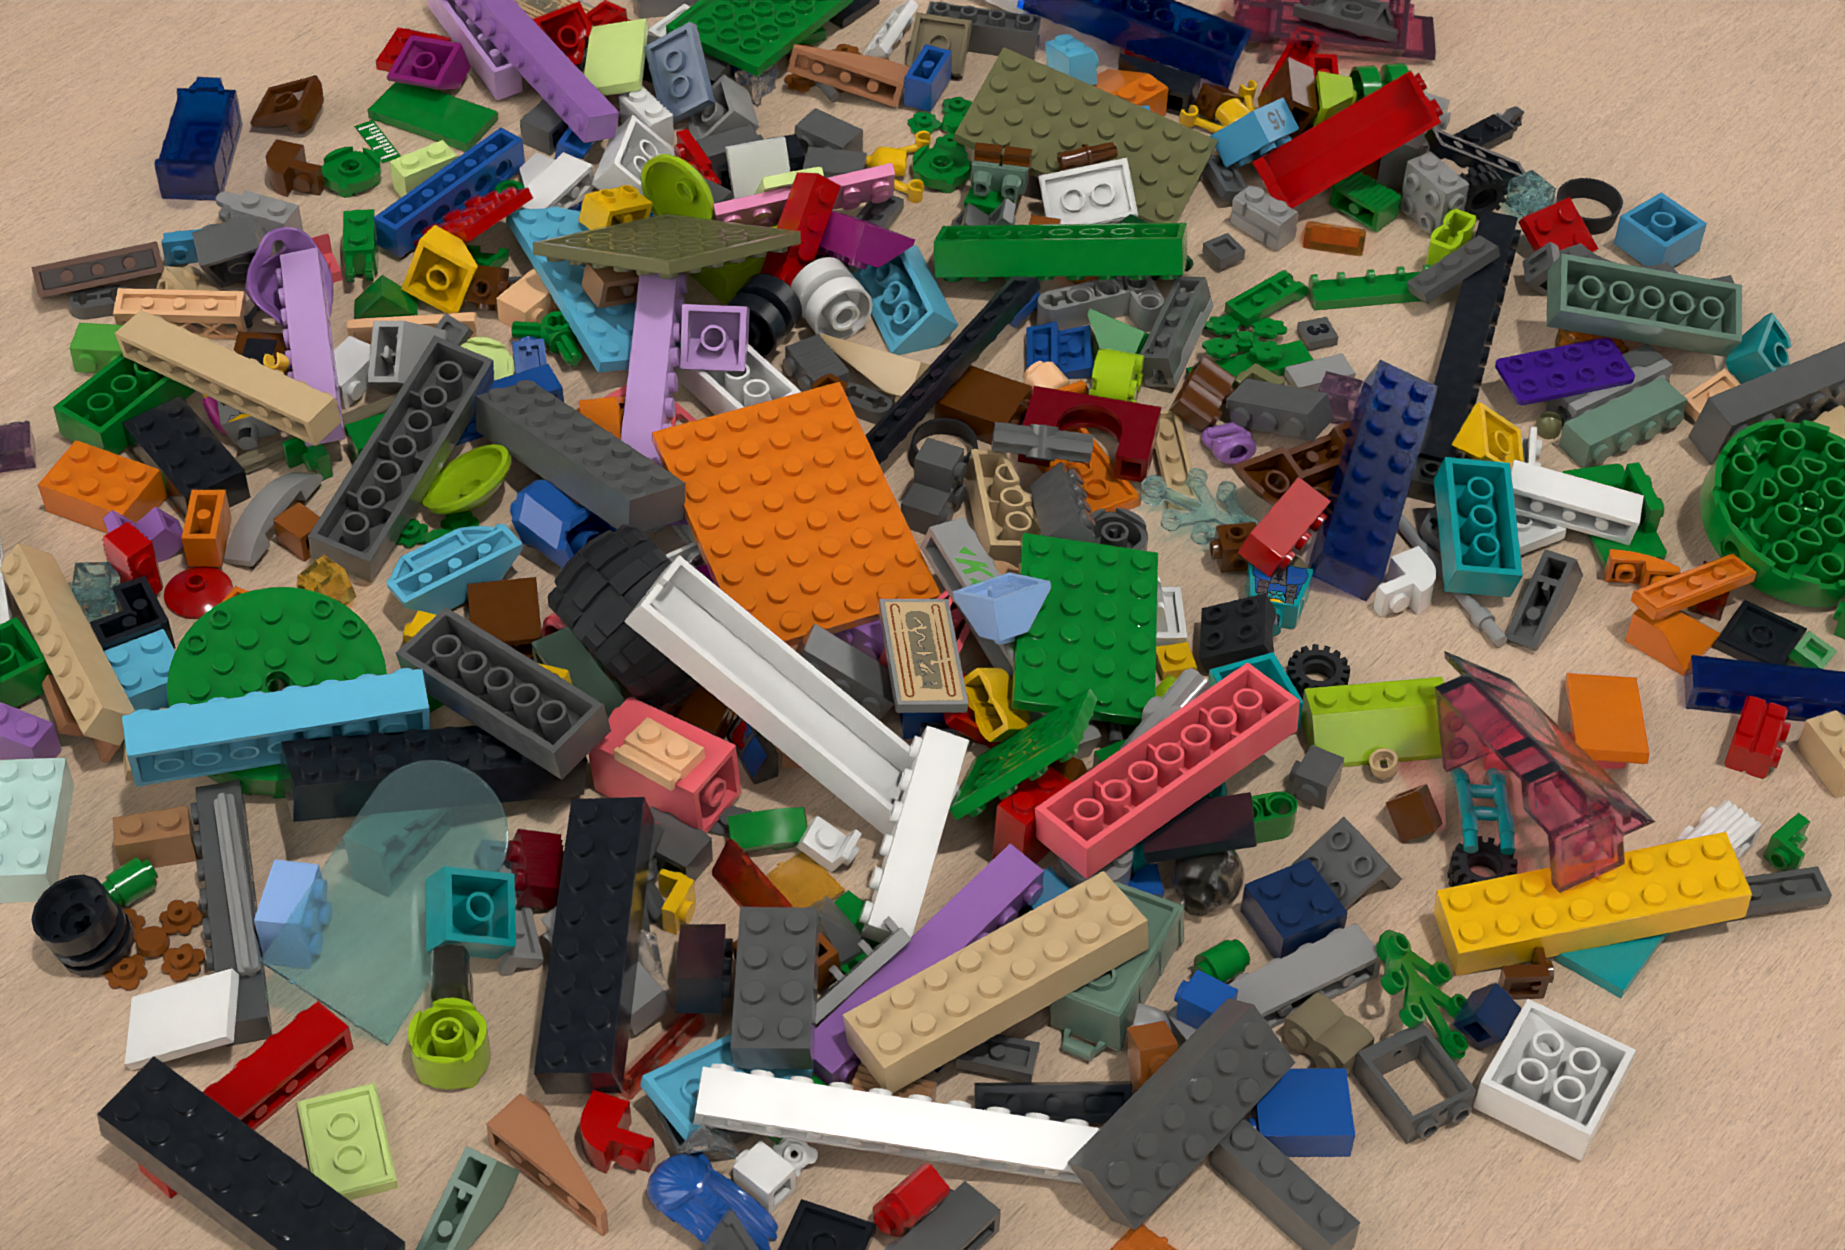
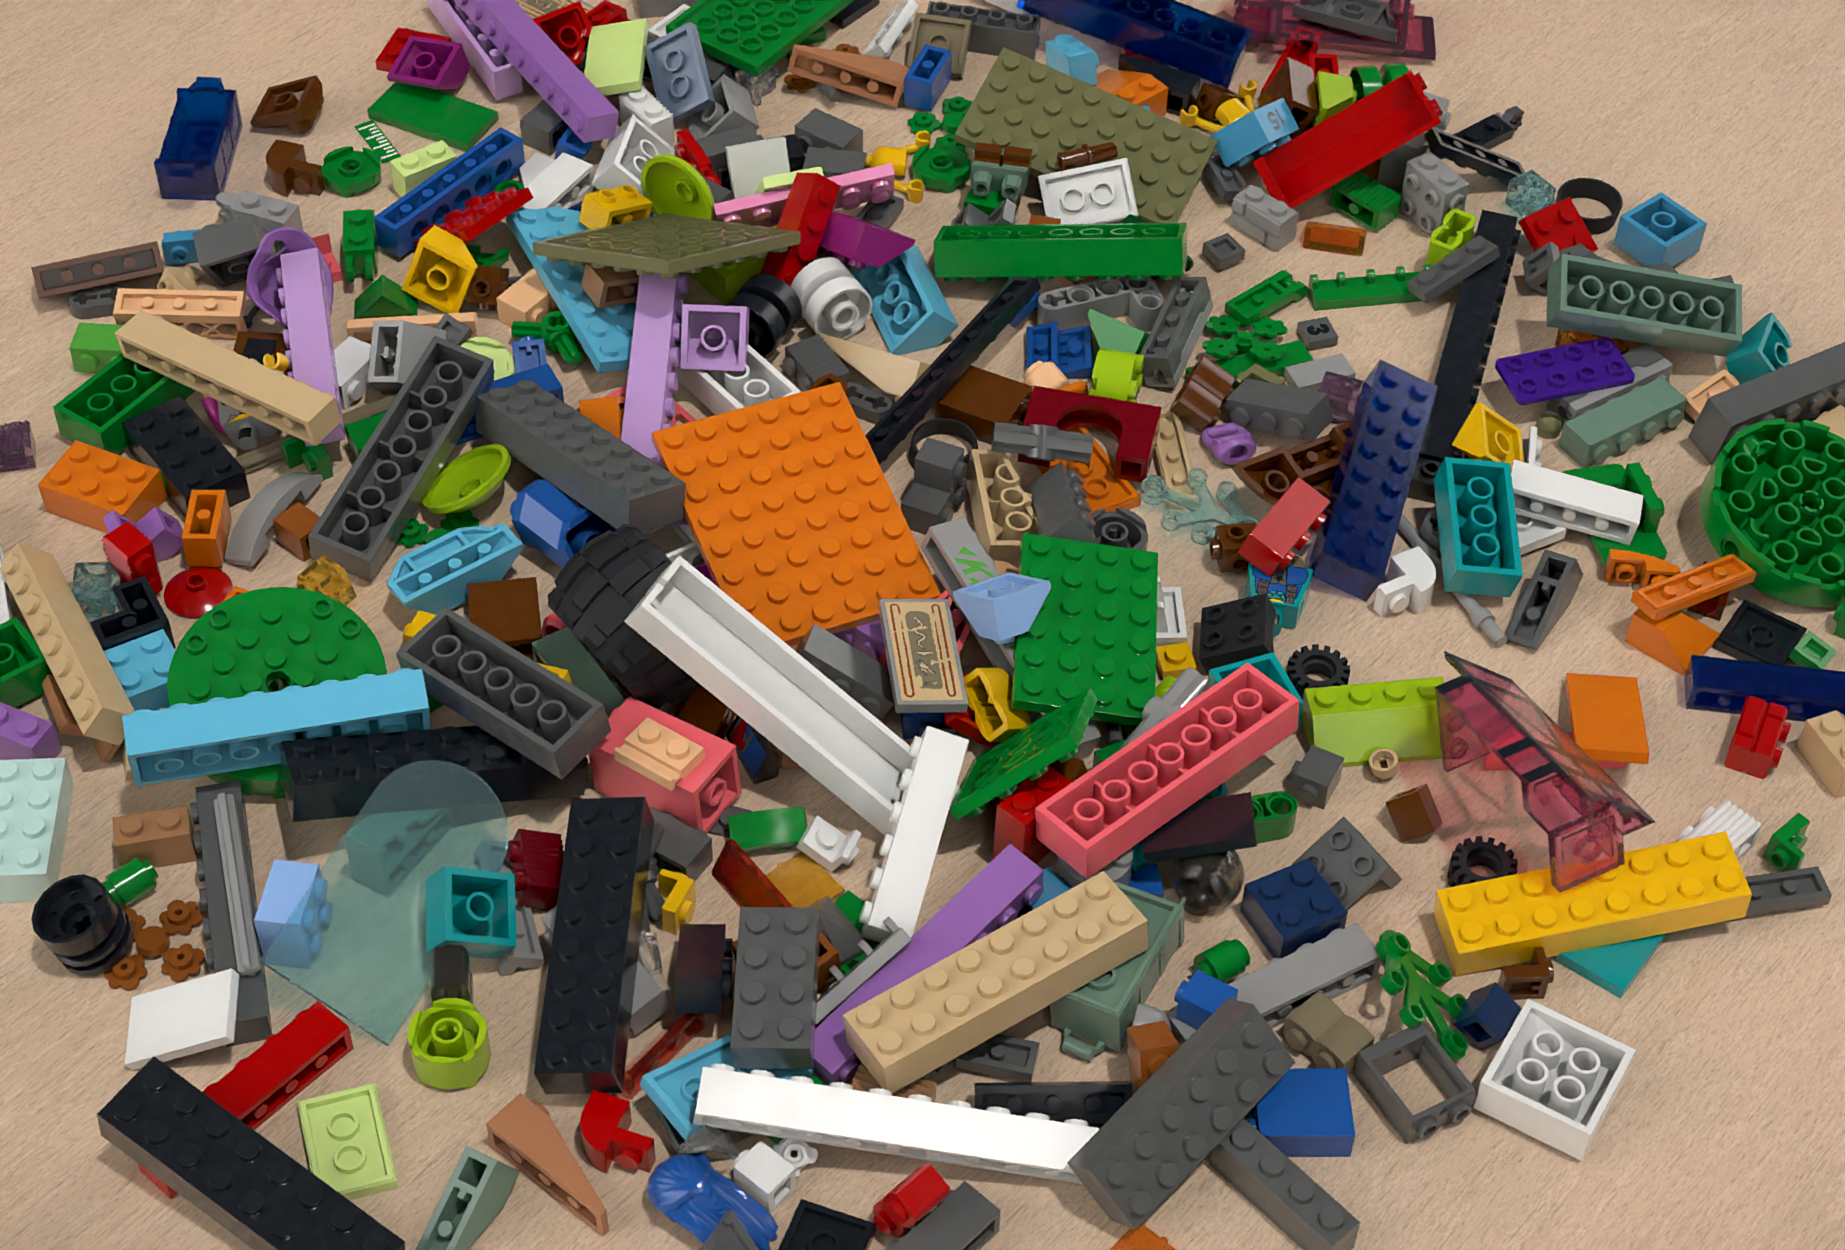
(1471, 814): teal piece -> none
(1484, 190): black tyre -> none

